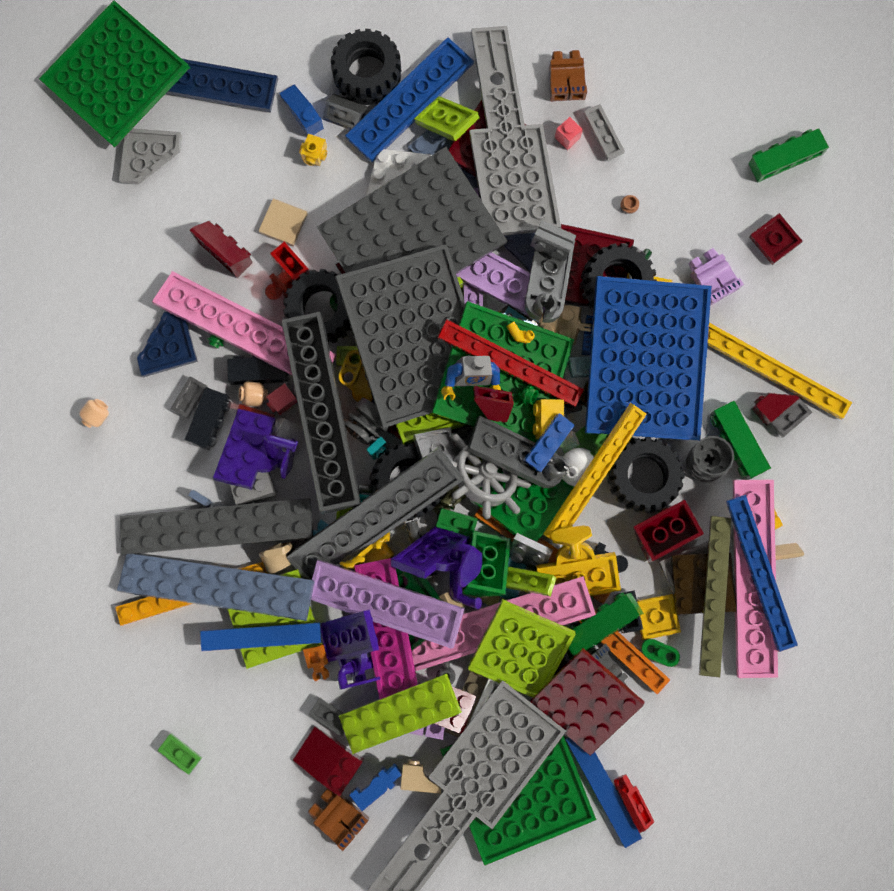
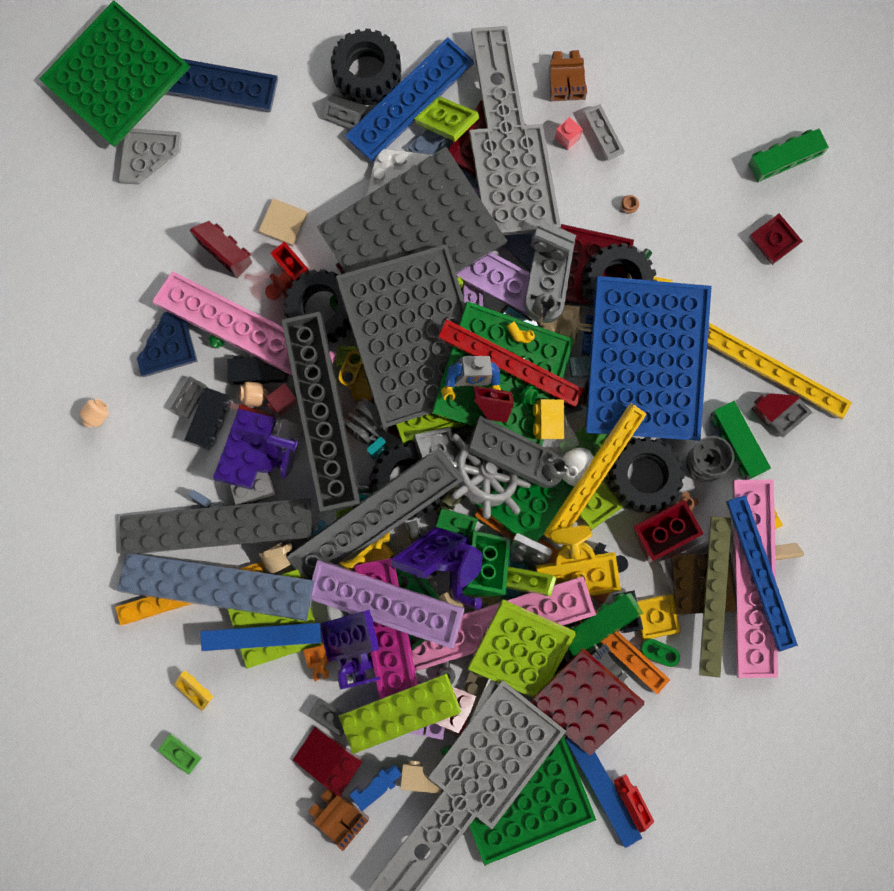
(193, 690): none -> yellow plate
(302, 110): blue slope -> none
(313, 150): yellow brick -> none
(549, 442): blue plate -> none
(600, 507): none -> lime plate
(692, 501): none -> nougat plate
(715, 274): lavender hips -> none

